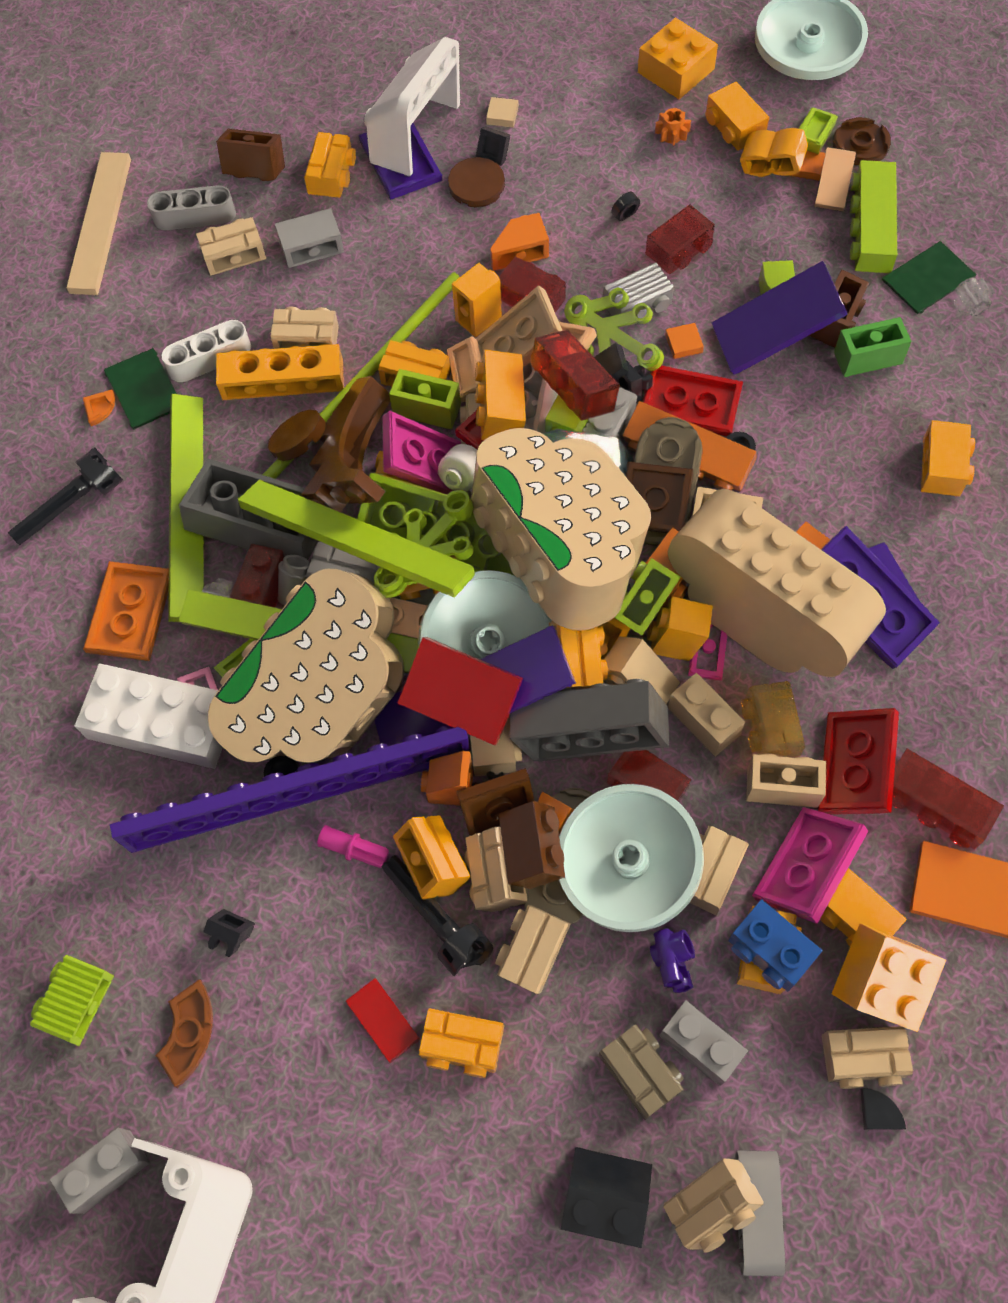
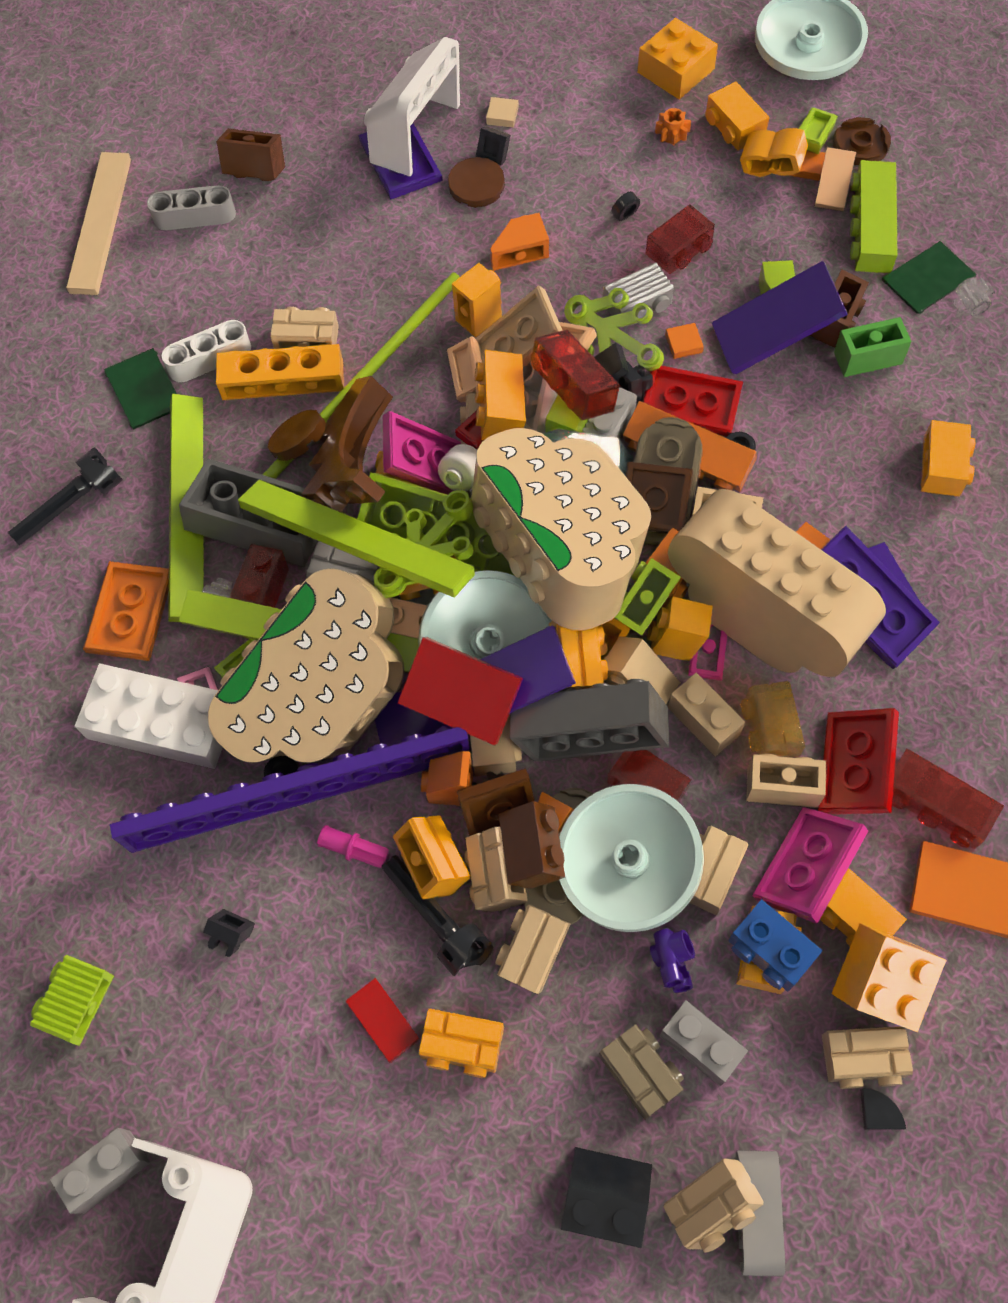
(98, 406): orange tile -> none
(189, 1033): dark orange tile -> none
(231, 246): tan brick -> none
(291, 572): light grey cone -> none
(309, 238): light grey brick -> none
(329, 165): light orange brick -> none
(414, 359): light orange brick -> none
(425, 398): lime brick -> none
(523, 276): clear red brick -> none

